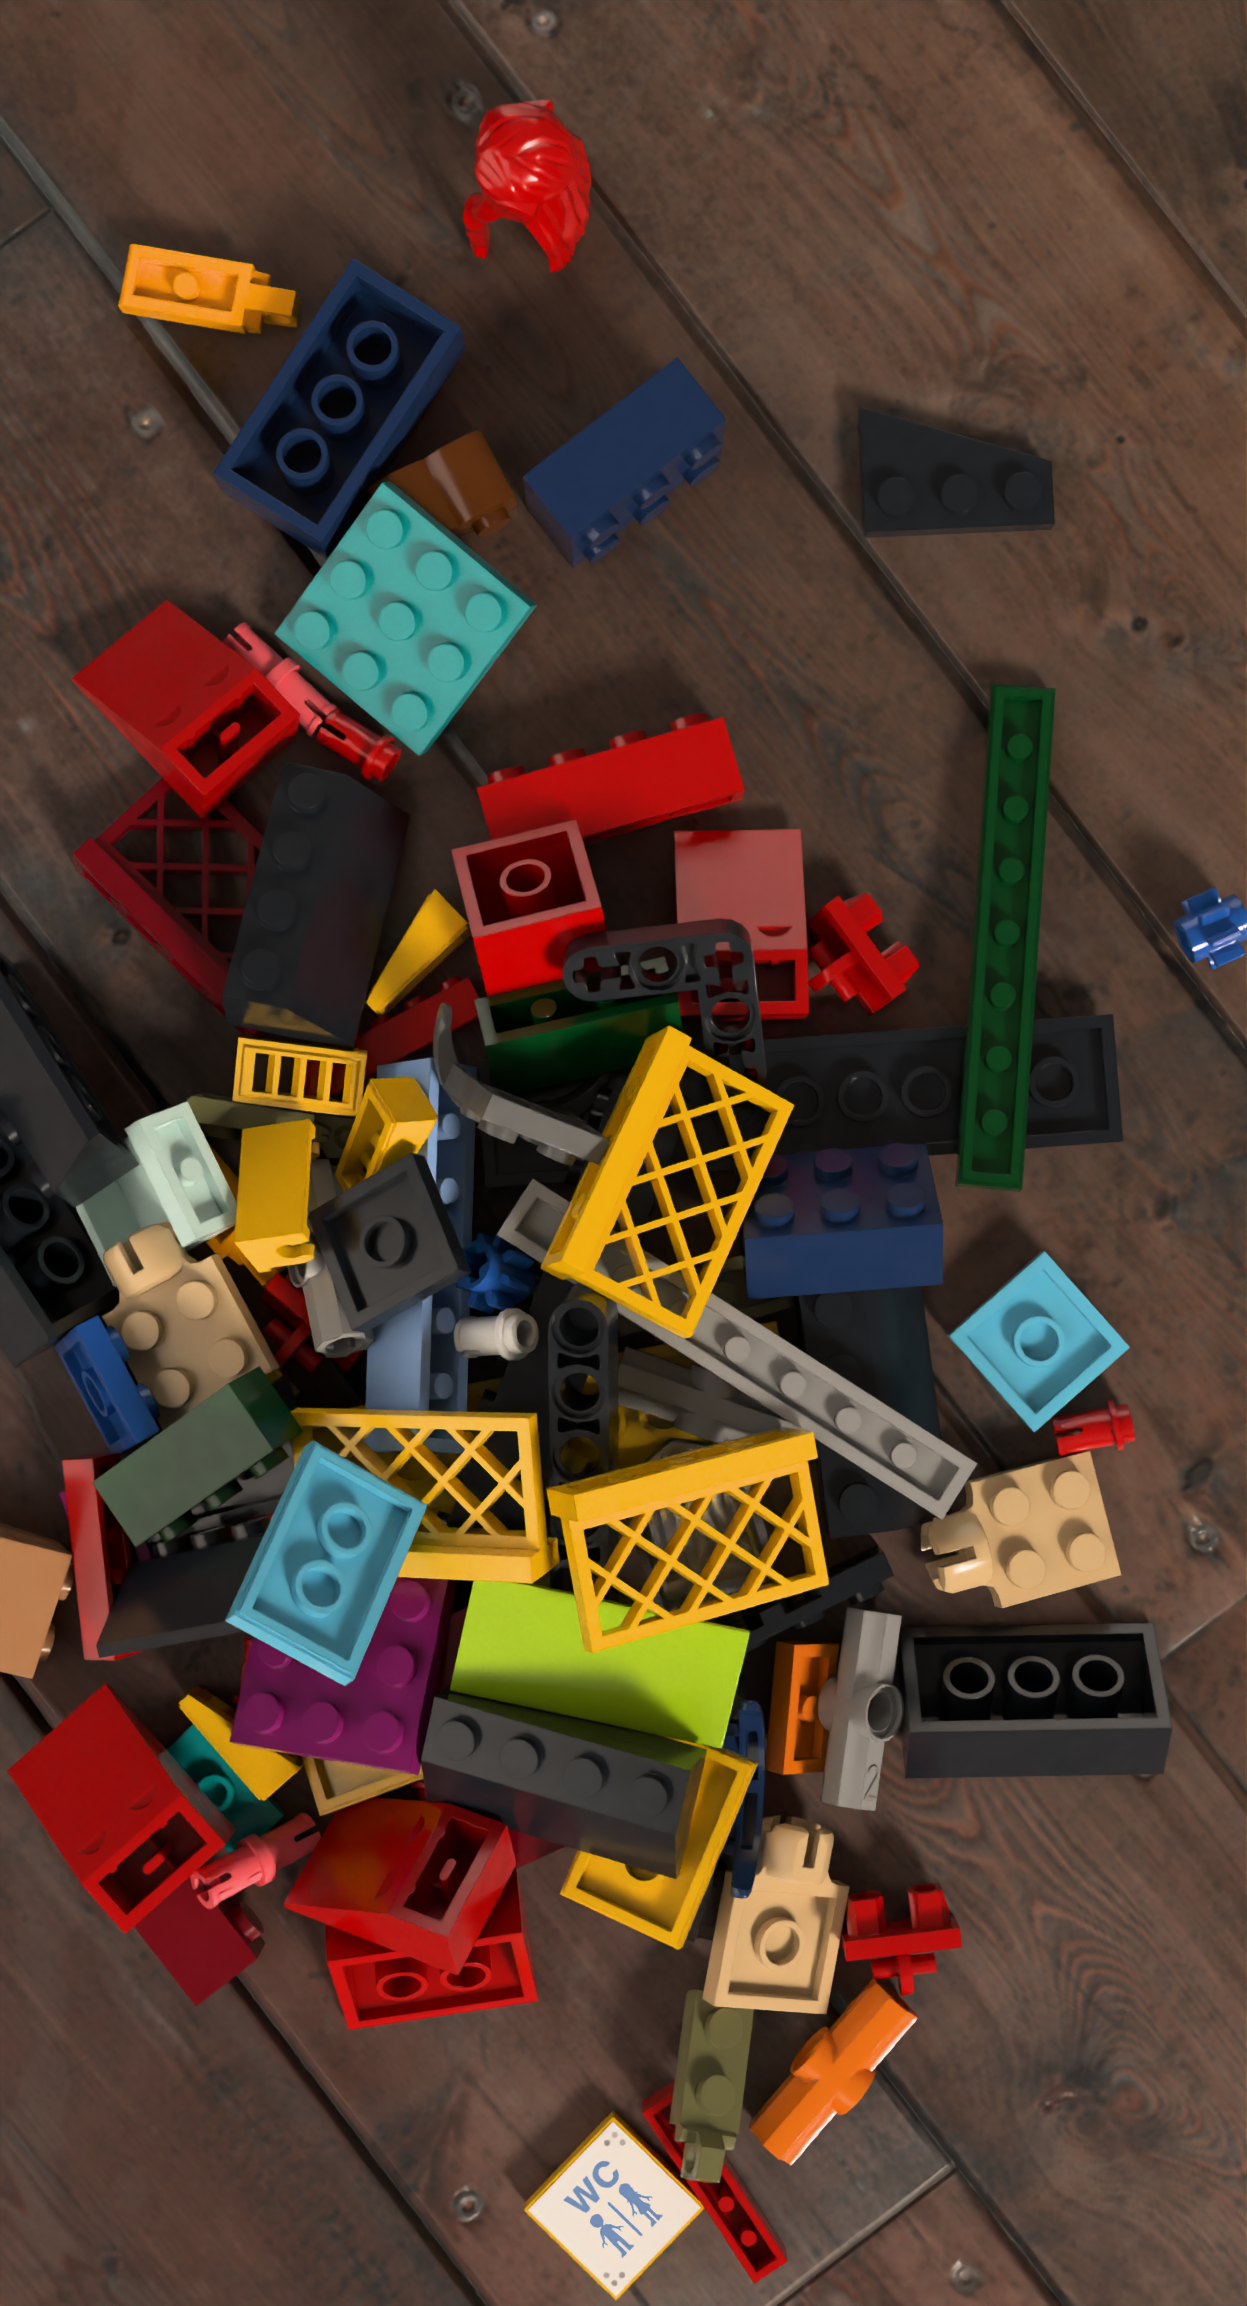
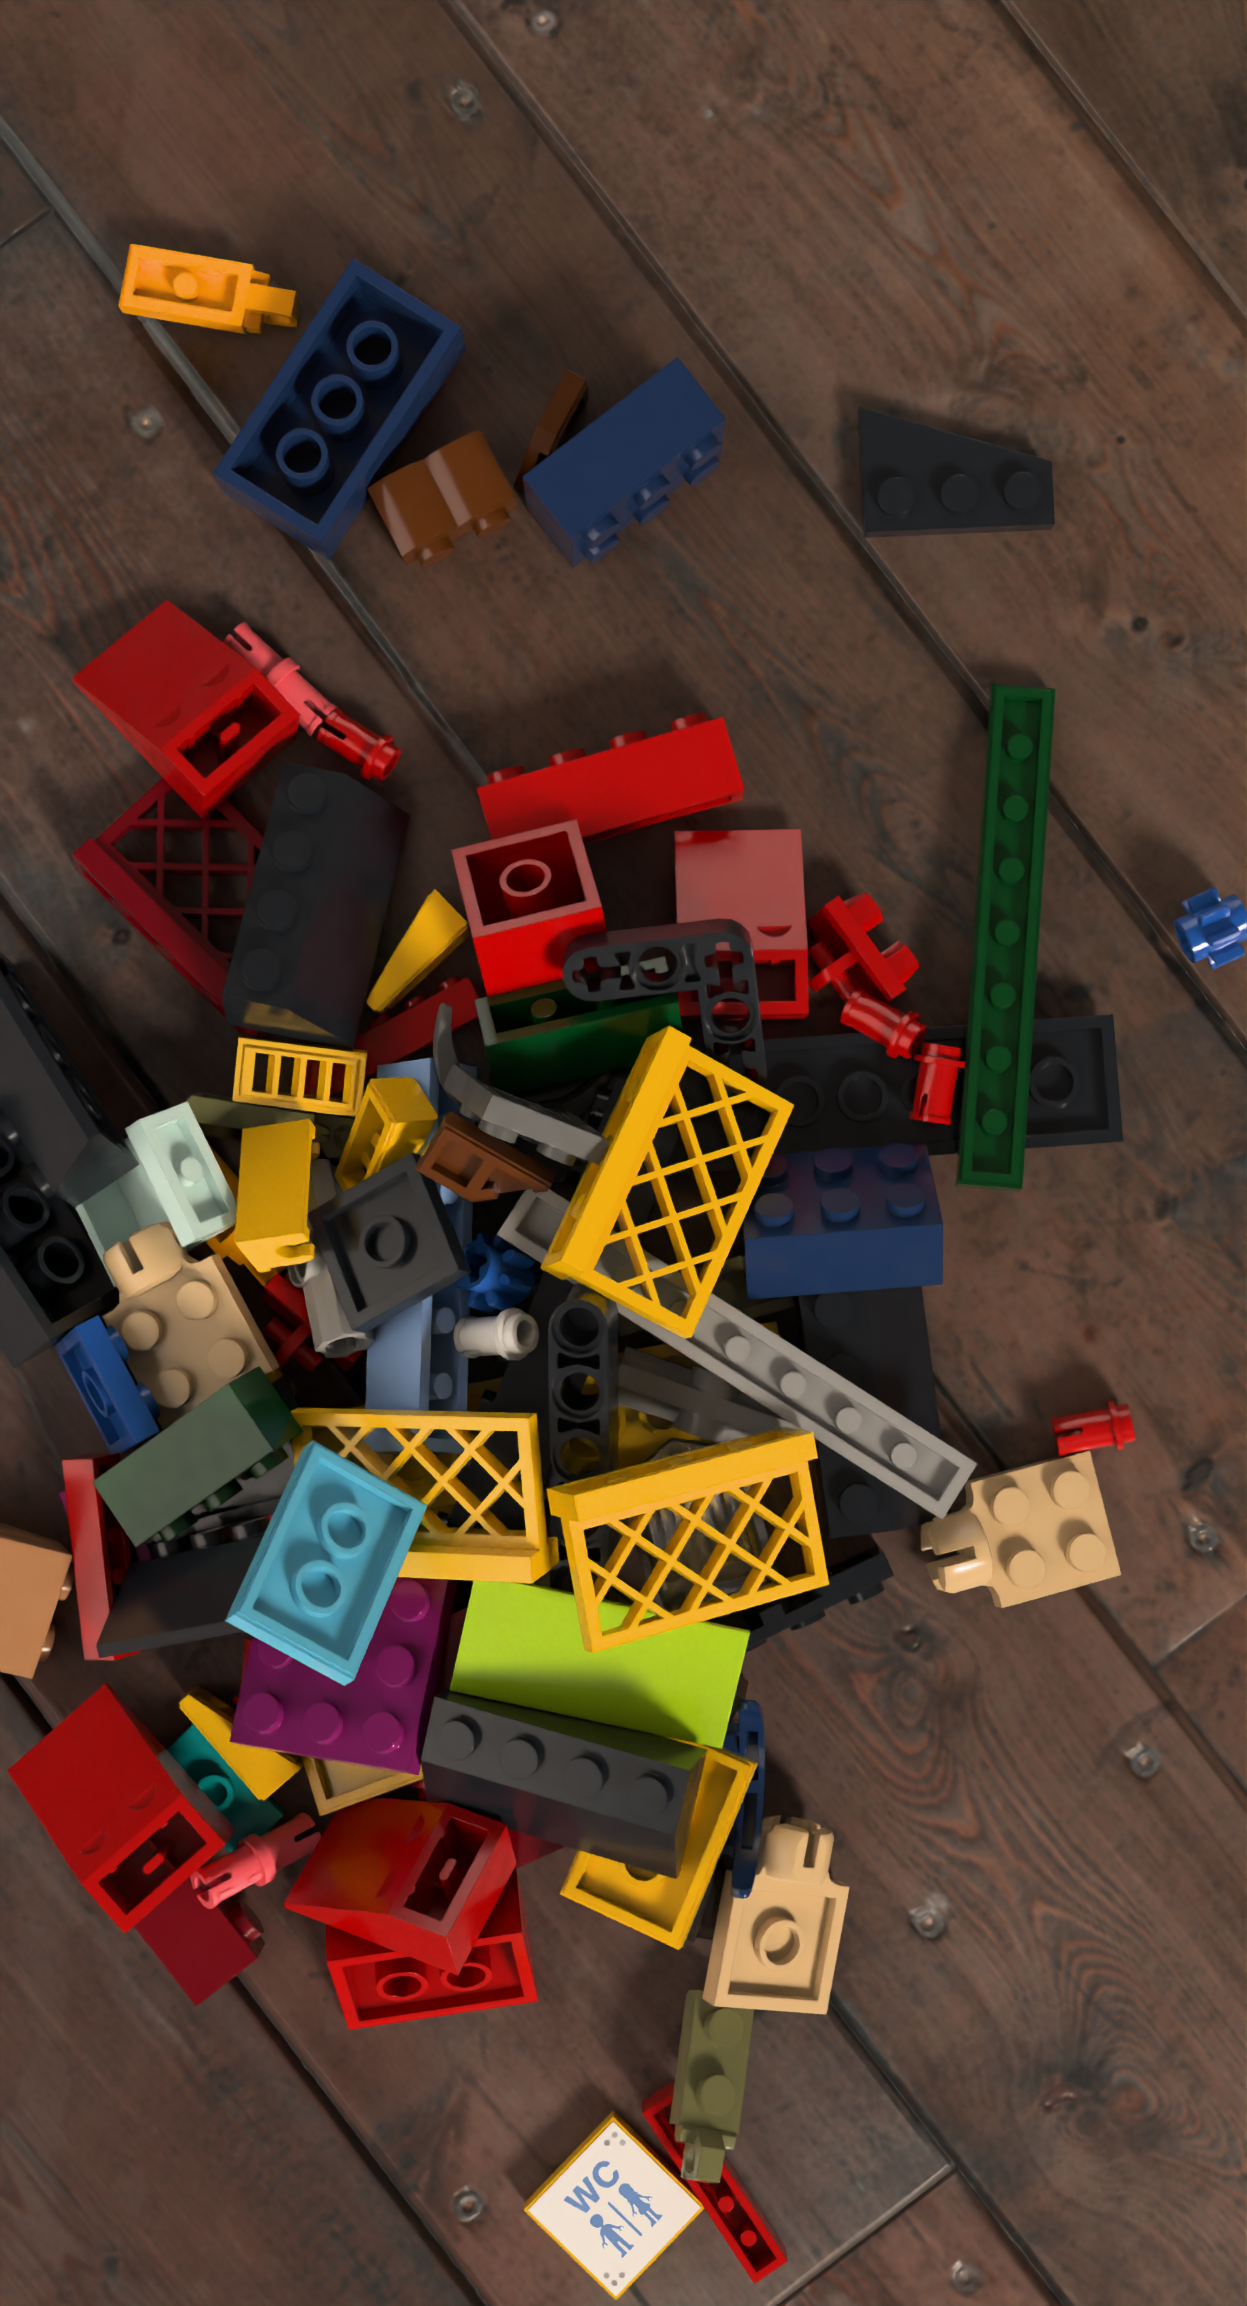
(405, 618): teal plate -> none
(479, 1163): none -> reddish brown tile
(532, 175): red hair -> none
(555, 423): none -> reddish brown tile
(795, 1733): orange plate -> none
(832, 2071): orange piece -> none
(860, 1709): light grey piece -> none
(884, 1024): none -> red pin
(927, 1929): red hips -> none
(936, 1083): none -> red pin
(1033, 1700): black slope -> none
(1038, 1341): medium azure plate -> none

